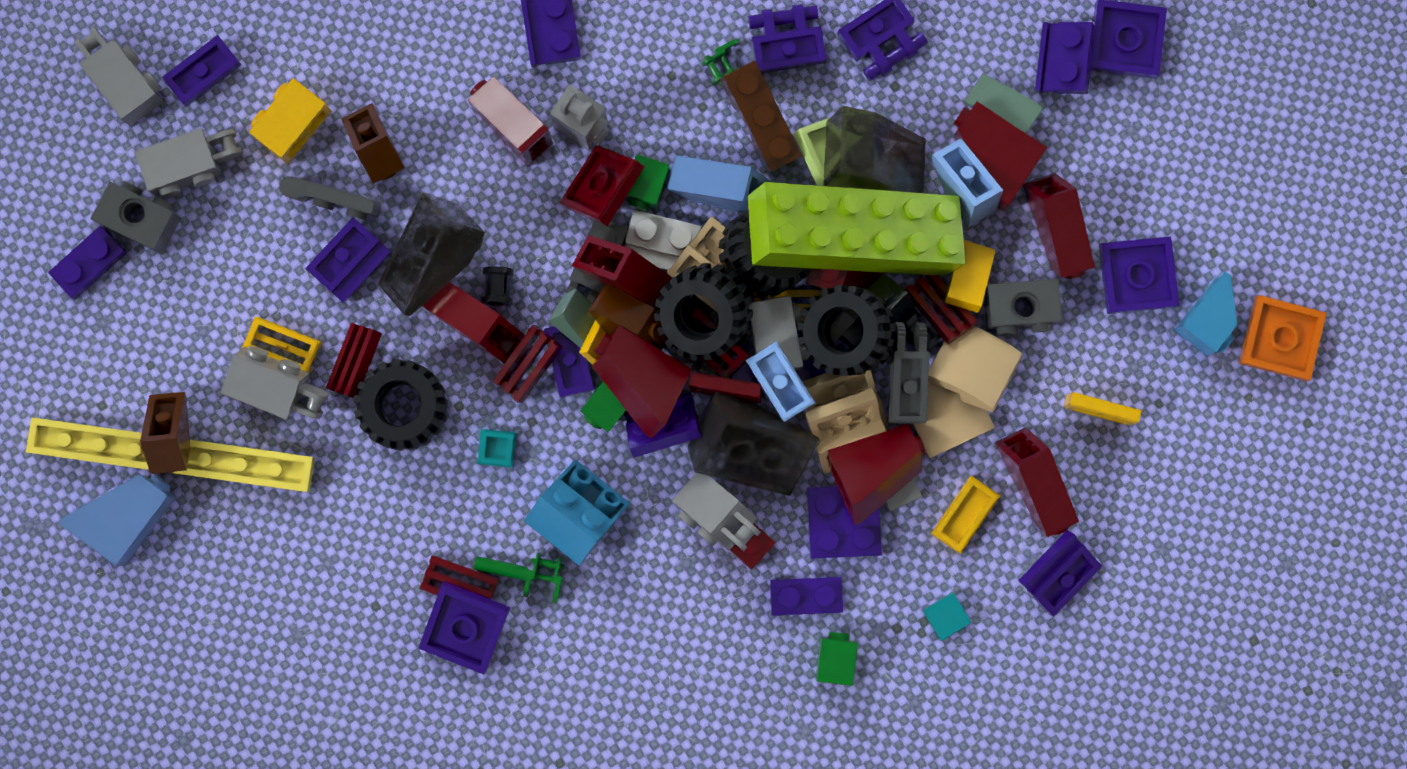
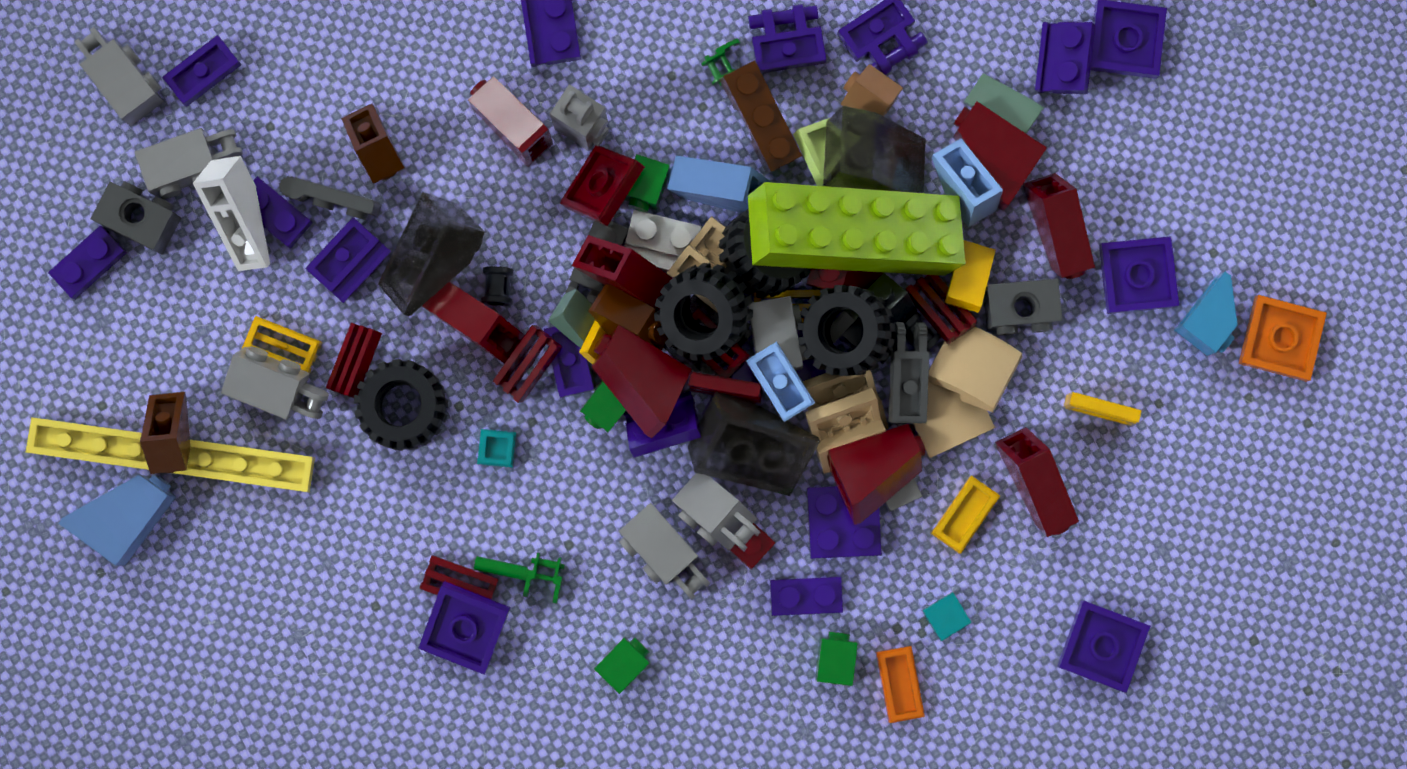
(234, 210): none -> white slope
(279, 215): none -> dark purple plate
(289, 120): yellow brick -> none
(576, 512): dark azure slope -> none
(623, 663): none -> green brick
(661, 549): none -> light grey brick
(871, 91): none -> medium nougat brick
(900, 684): none -> orange tile
(1060, 573): dark purple plate -> none
(1103, 646): none -> dark purple plate

